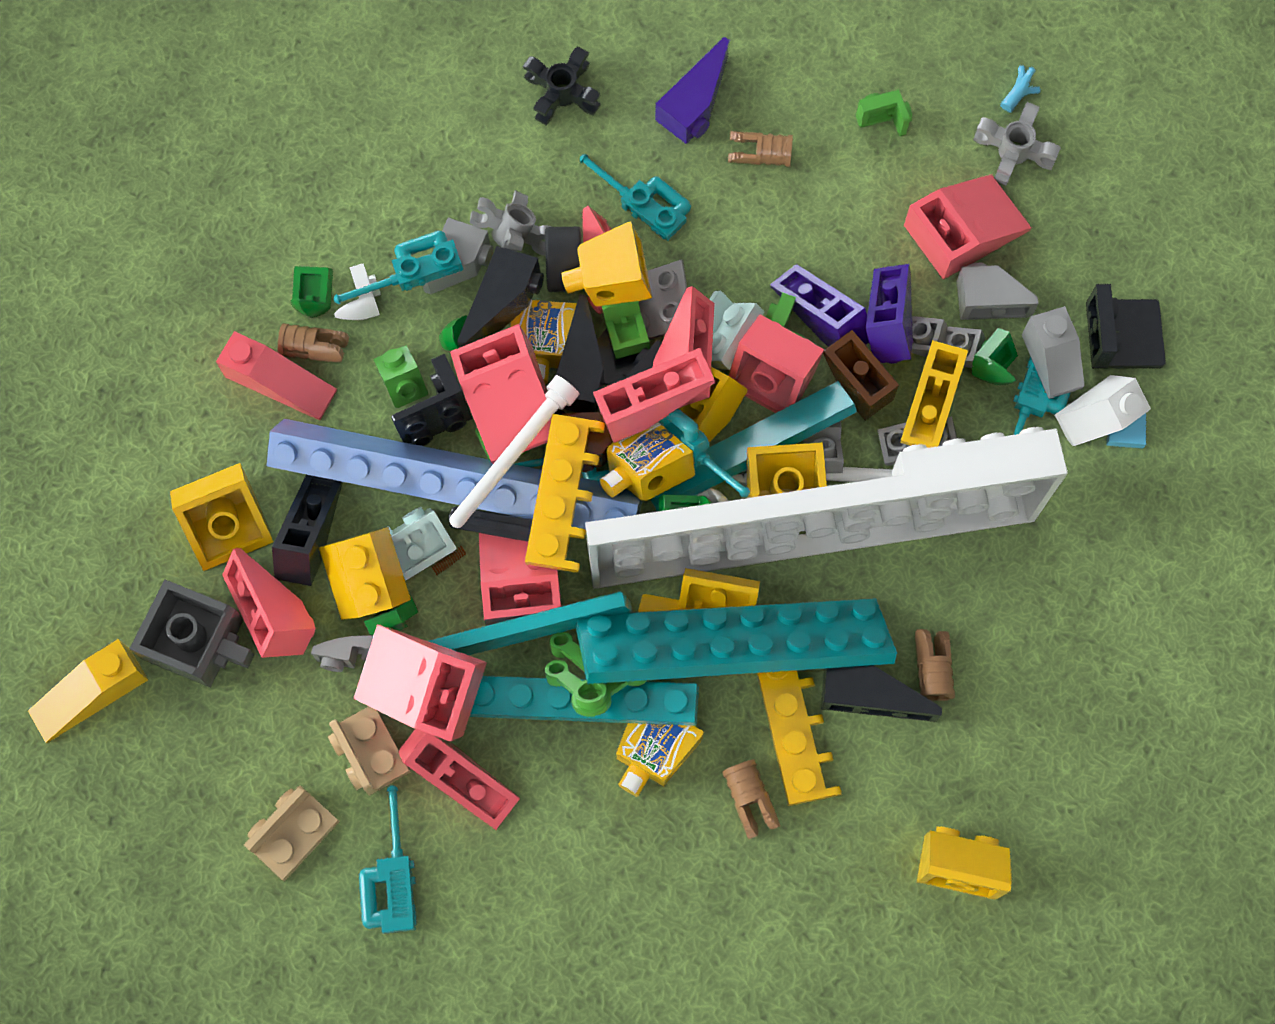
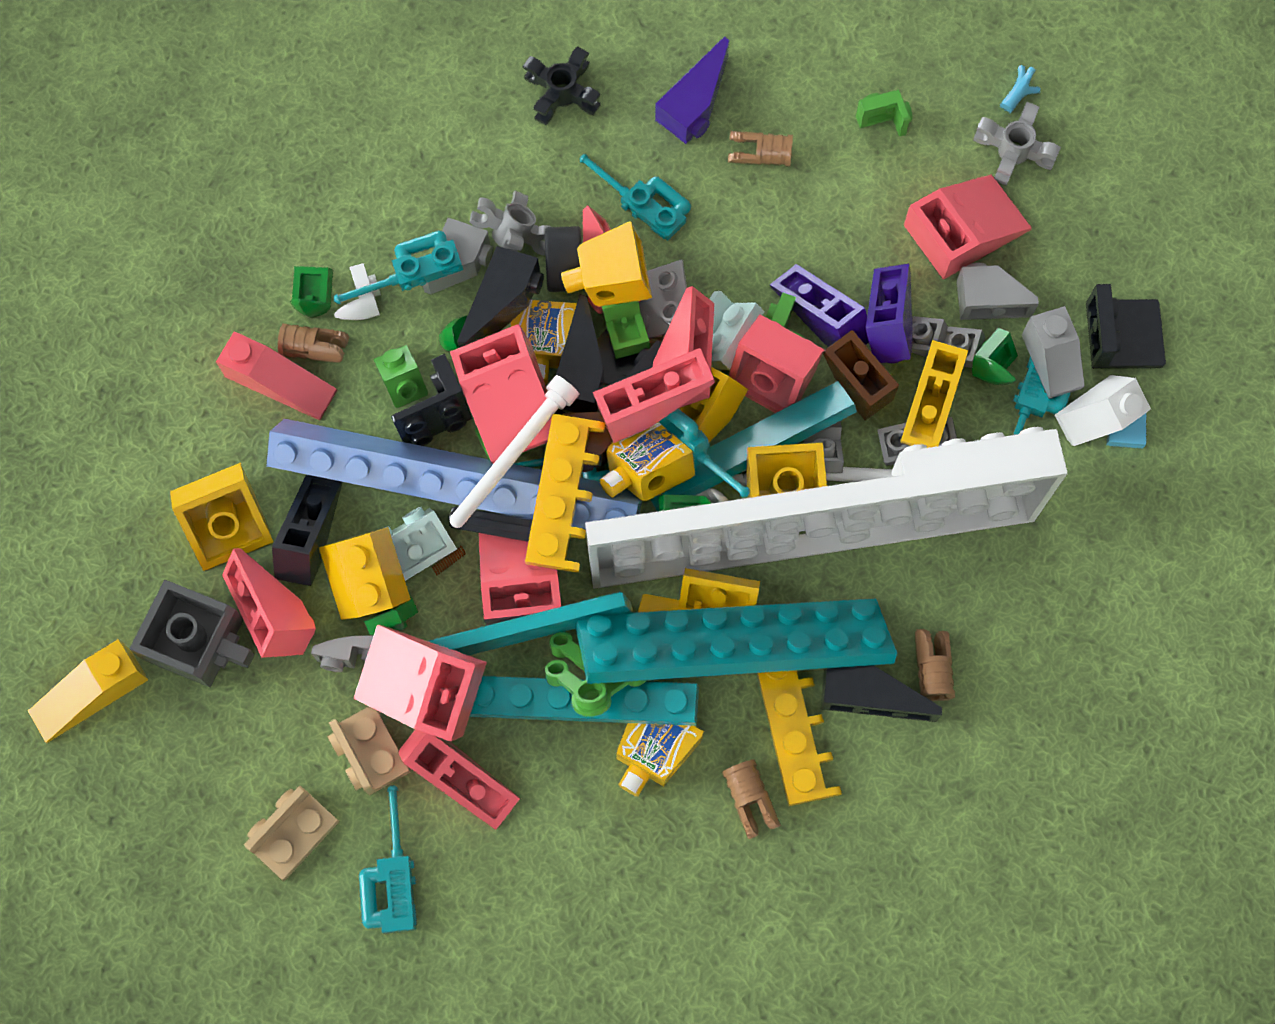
(965, 864): yellow slope -> none

